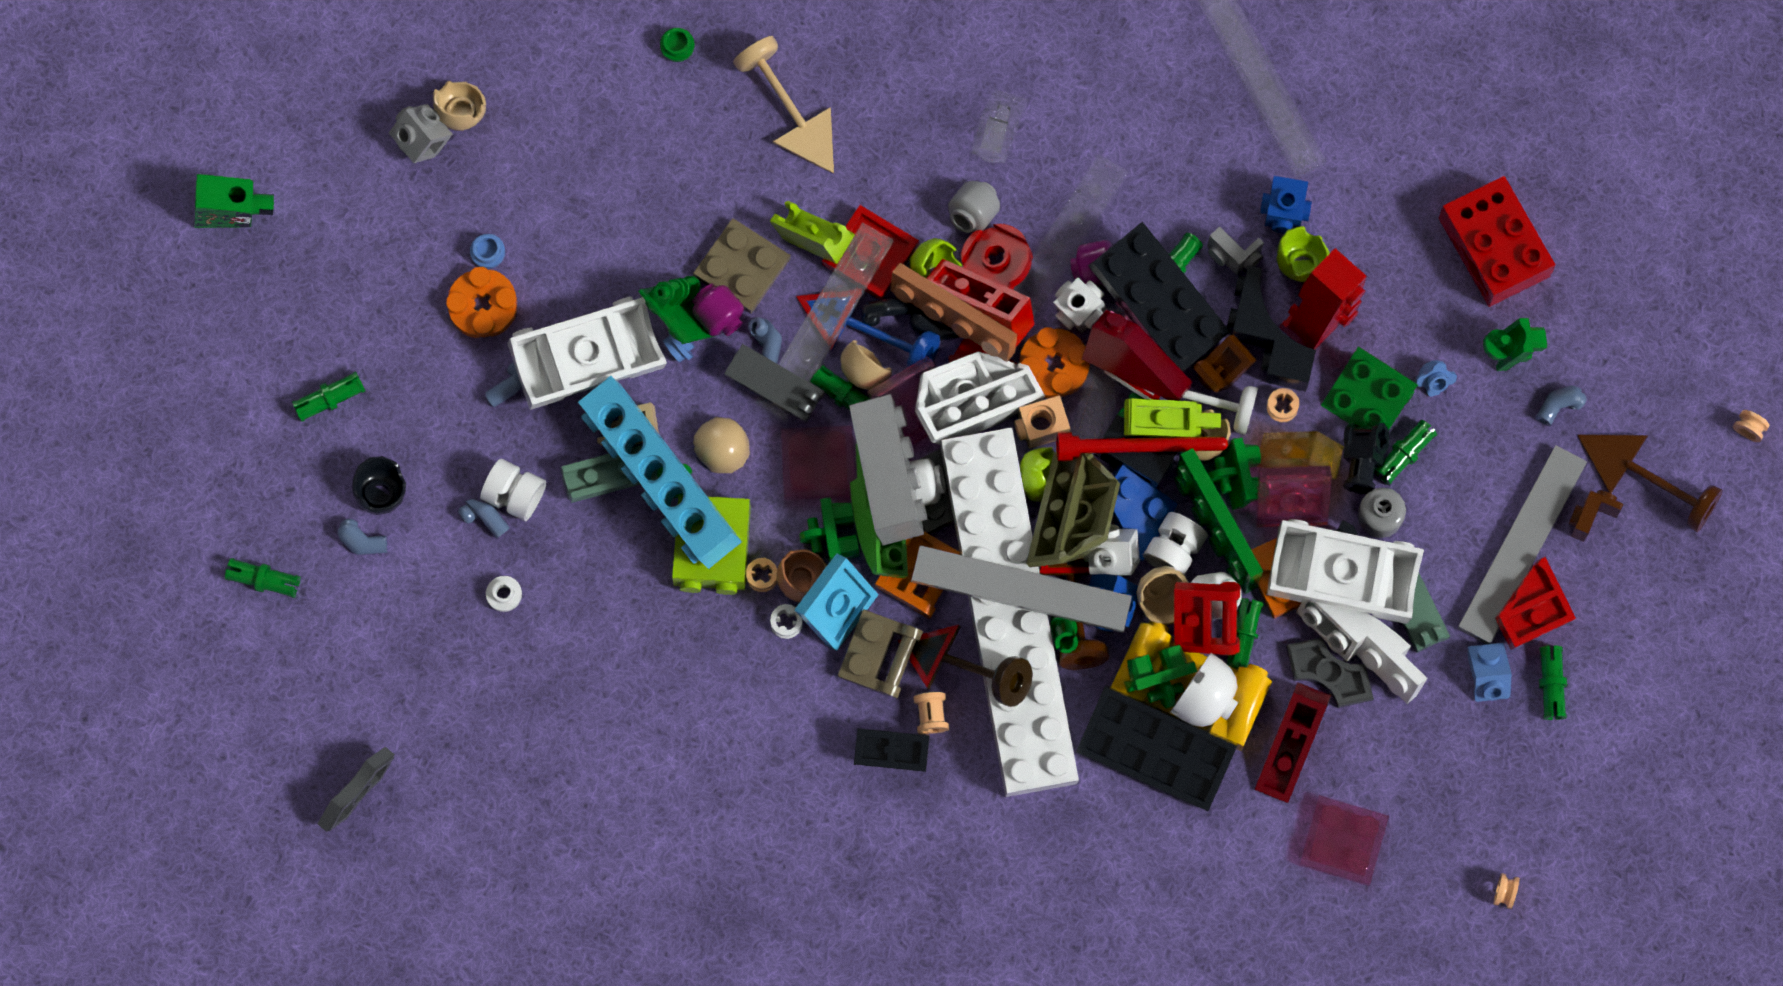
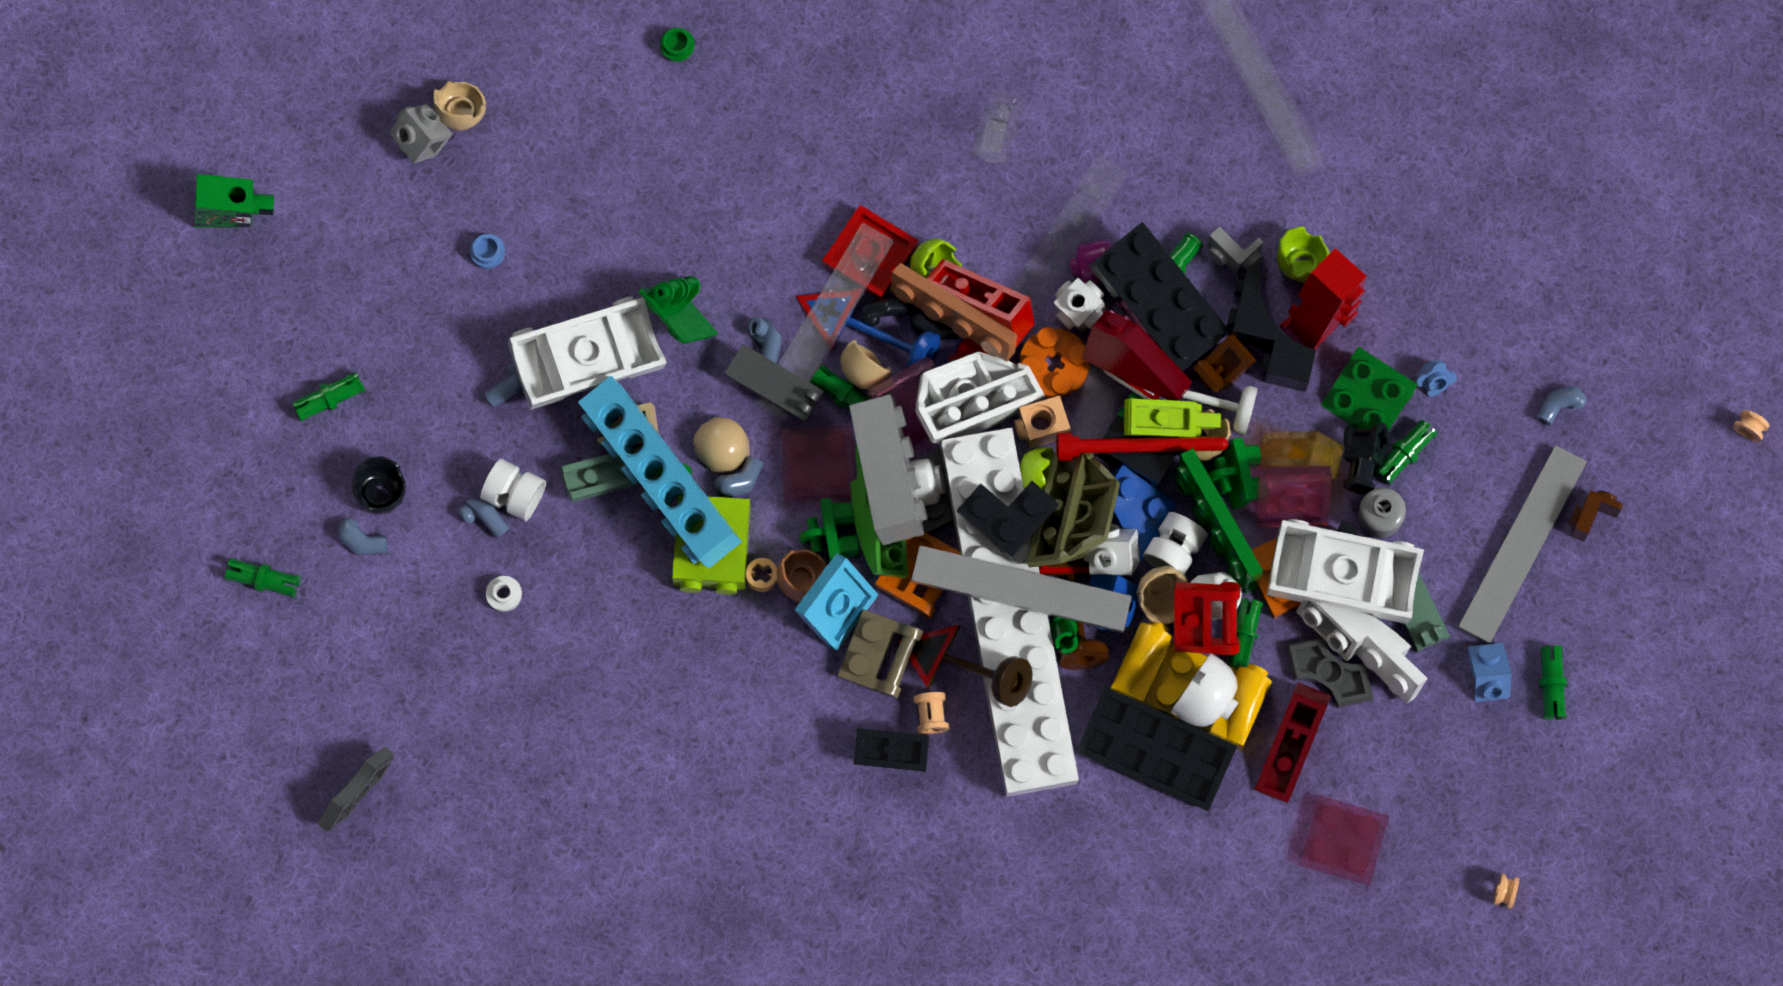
(482, 322): orange plate -> none
(677, 349): medium blue plate -> none
(717, 310): magenta head -> none
(739, 483): none -> sand blue arm
(743, 264): dark tan plate -> none
(782, 631): white bush -> none
(811, 138): tan piece -> none
(813, 233): lime hinge -> none
(973, 206): light grey head -> none
(1003, 239): red plate -> none
(1008, 526): none -> black plate
(1174, 666): green hips -> none
(1272, 403): light nougat bush -> none
(1285, 204): blue brick -> none
(1496, 241): red piece -> none
(1514, 343): green hips -> none
(1534, 607): red wing -> none
(1615, 455): reddish brown piece -> none

